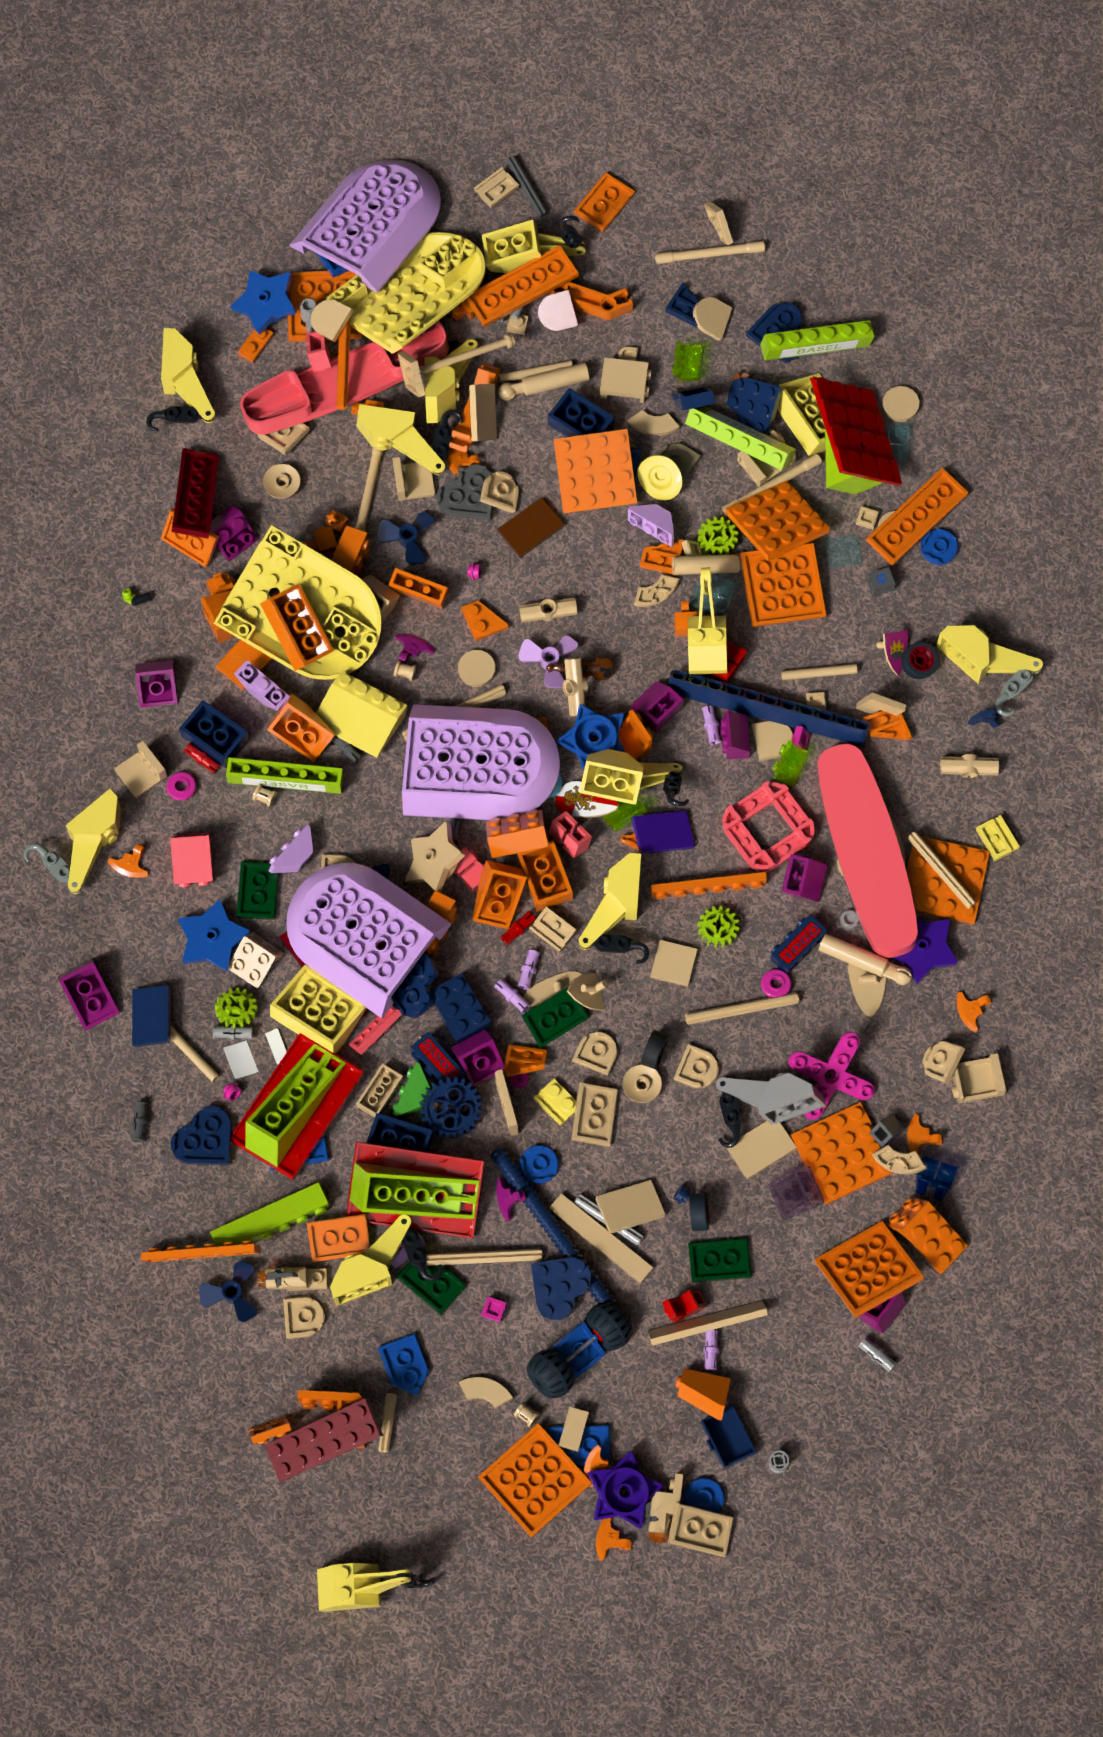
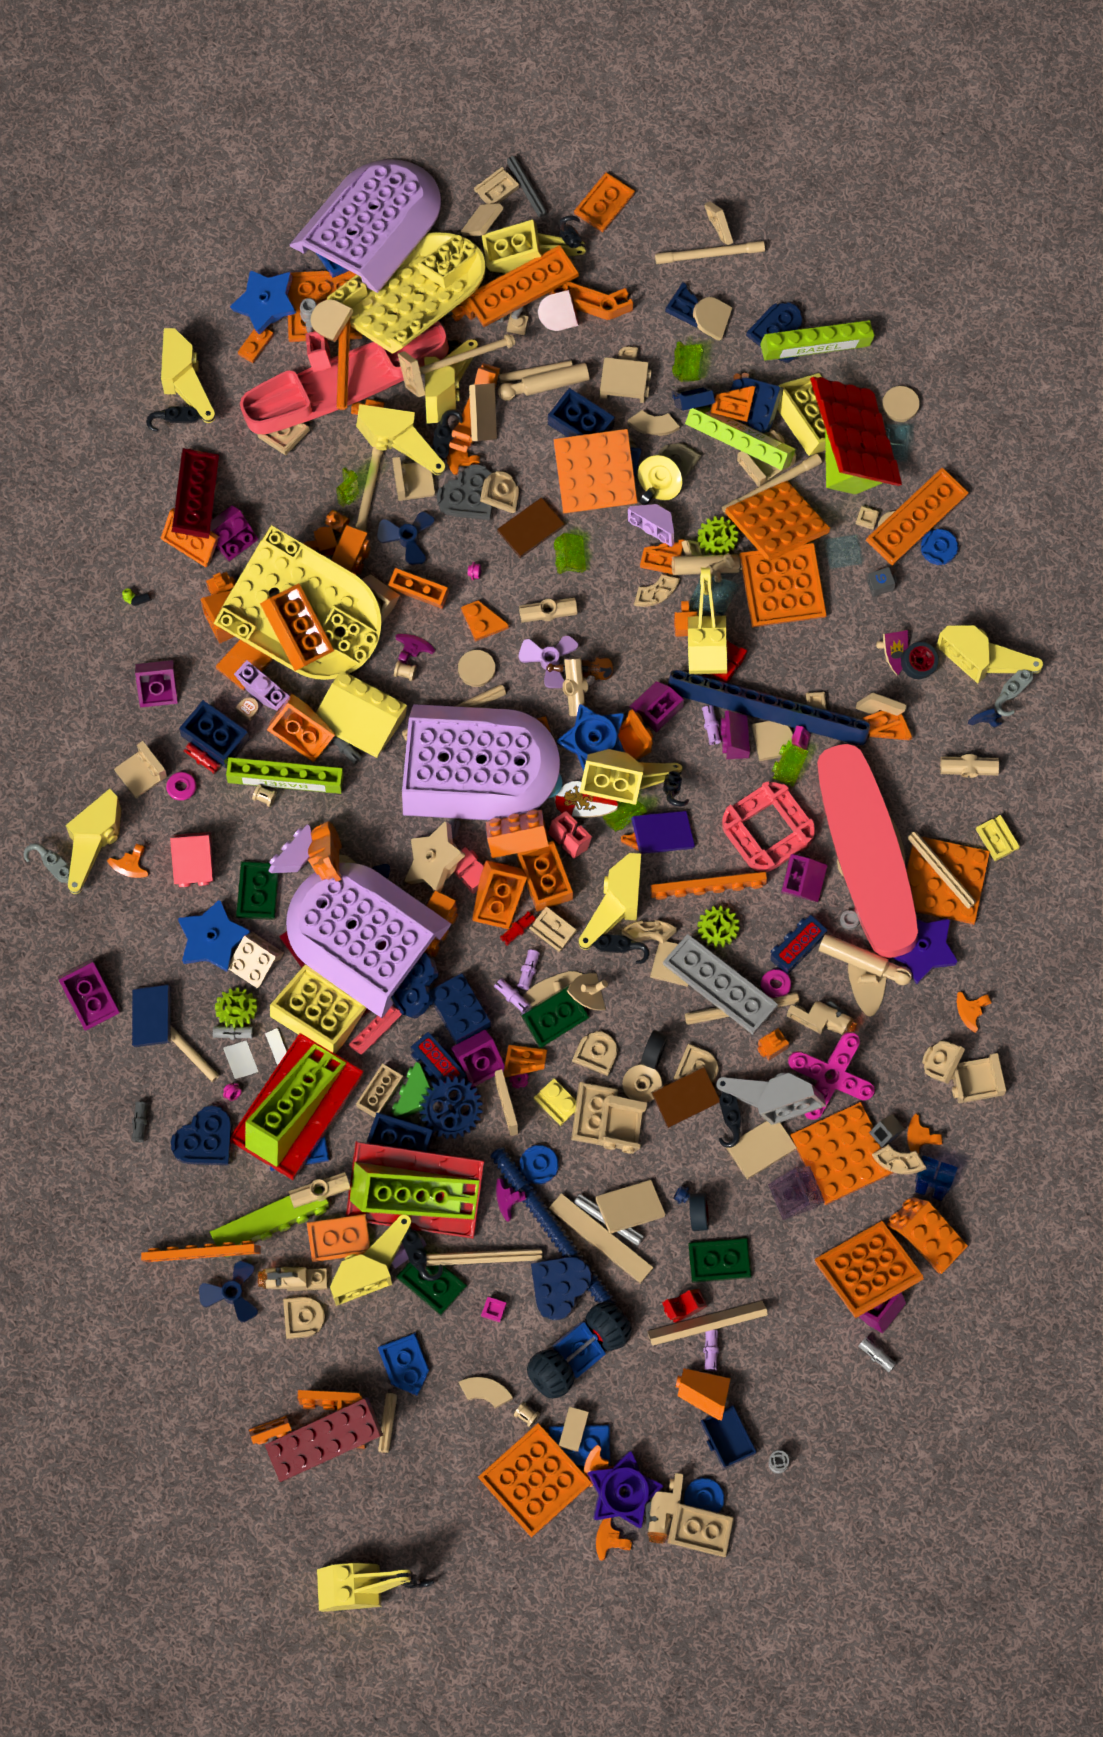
(248, 708): none -> tile
(281, 473): tan dish -> none
(306, 1194): none -> tan piece
(325, 851): none -> orange piece
(348, 488): none -> clear neon green bracket
(482, 220): none -> tan tile
(569, 553): none -> clear neon green bracket
(621, 1124): none -> tan panel
(648, 495): none -> black tile
(655, 930): none -> tan tile
(685, 1097): none -> reddish brown tile
(715, 569): none -> tan piece
(720, 984): none -> light grey plate
(734, 403): none -> orange wing
(772, 1044): none -> orange brick
(819, 672): tan piece -> none
(823, 1015): none -> tan plate

